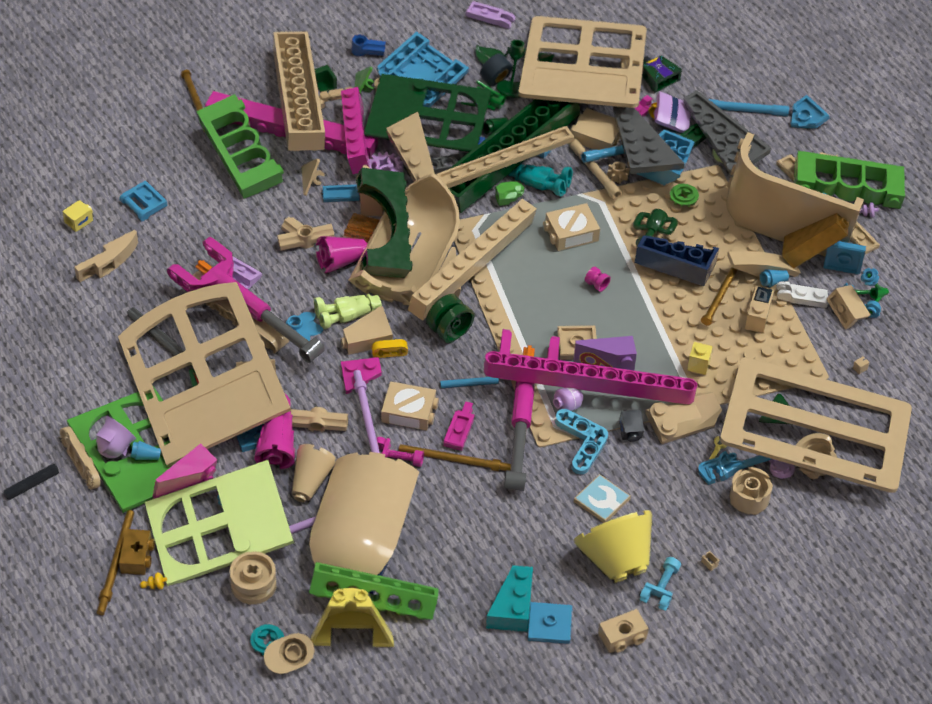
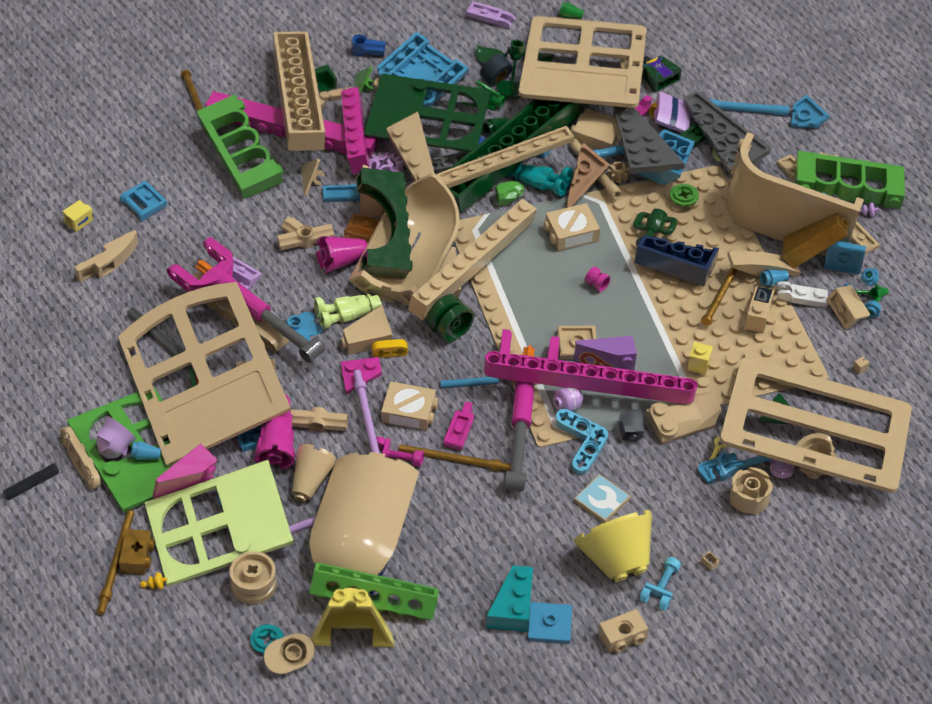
(570, 11): none -> green cone
(587, 171): none -> medium nougat wing

